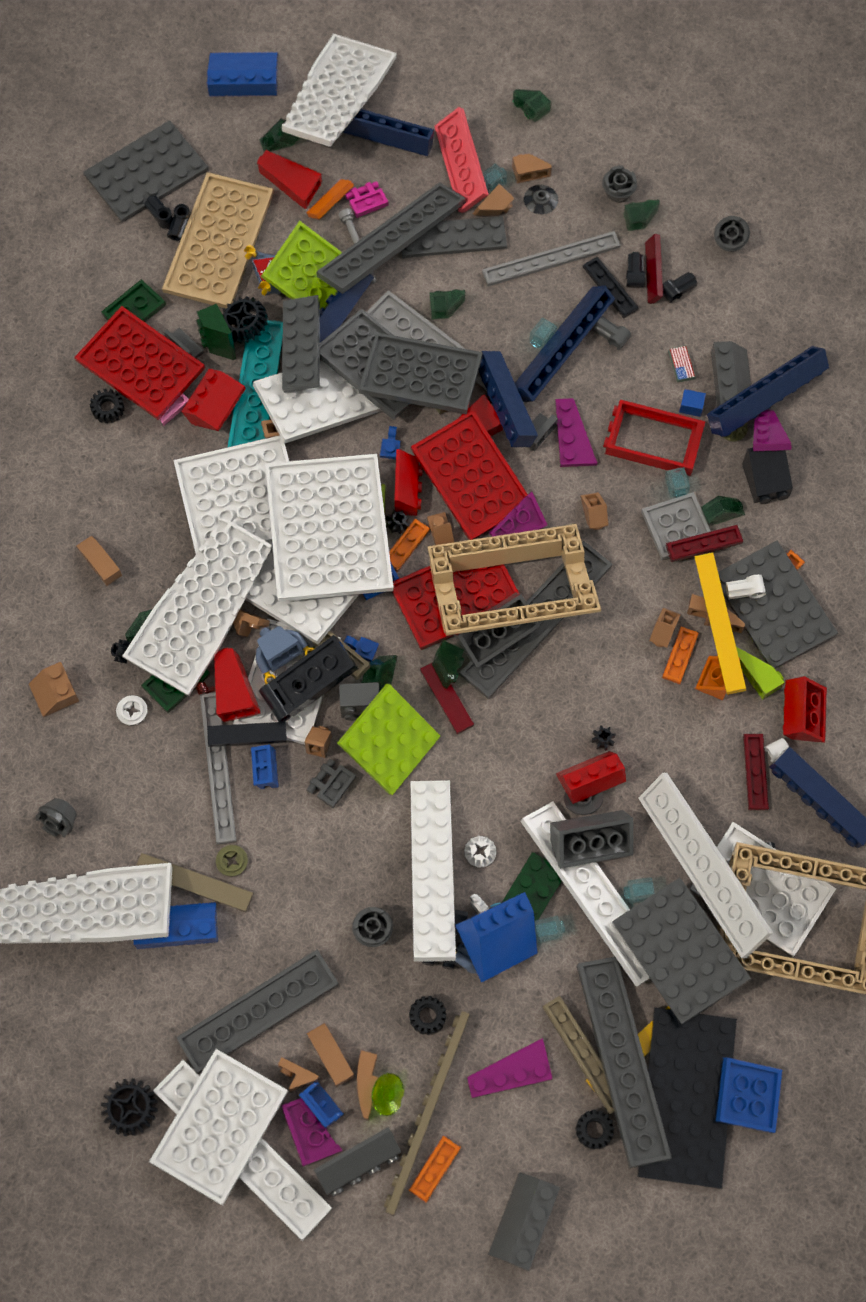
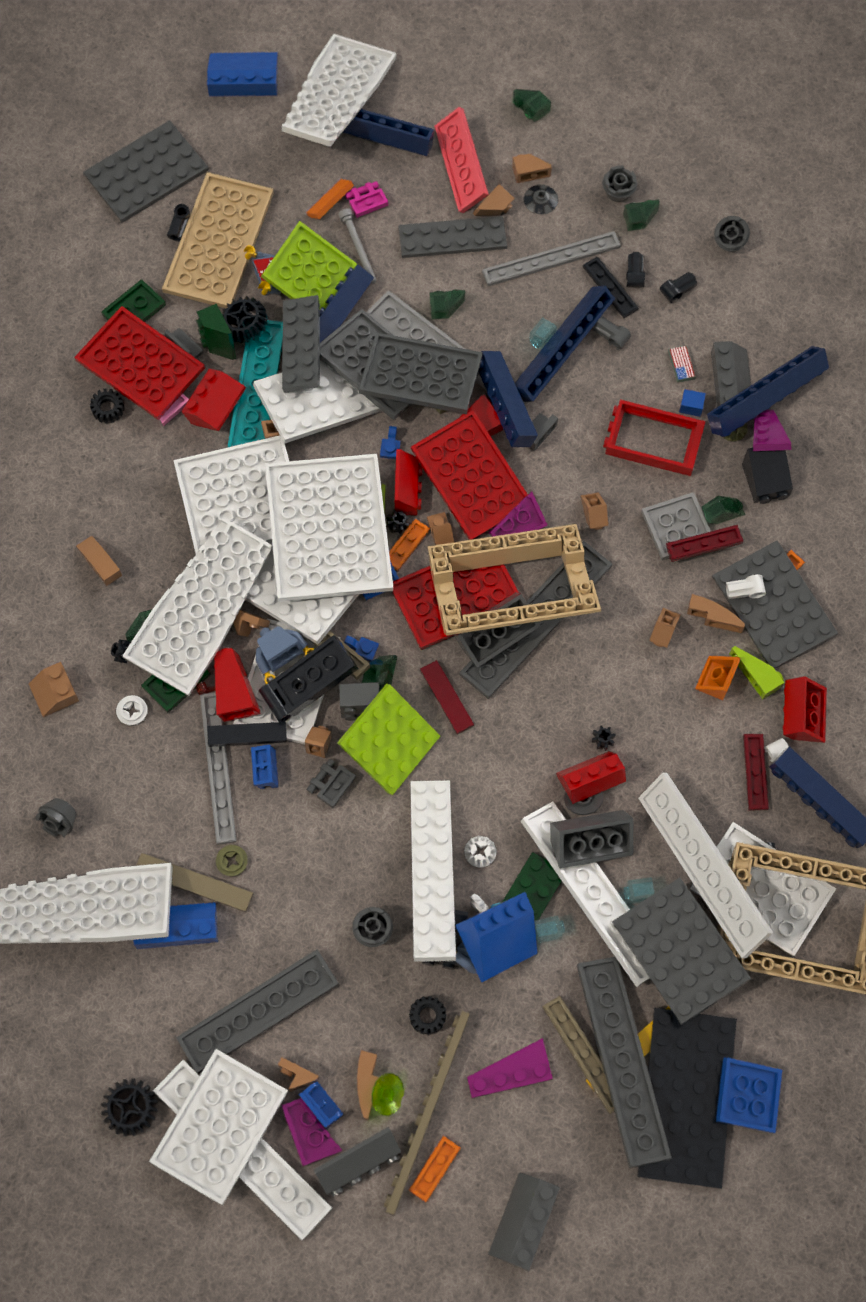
(158, 210): black piece -> none
(277, 139): clear green slope -> none
(290, 177): red slope -> none
(330, 1055): medium nougat slope -> none
(390, 237): dark grey plate -> none
(446, 661): clear green slope -> none
(494, 176): clear light blue brick -> none
(572, 437): magenta wing -> none
(594, 1116): black tyre -> none
(653, 269): dark red tile -> none
(677, 482): clear light blue brick -> none
(680, 655): orange tile -> none
(720, 624): yellow tile -> none

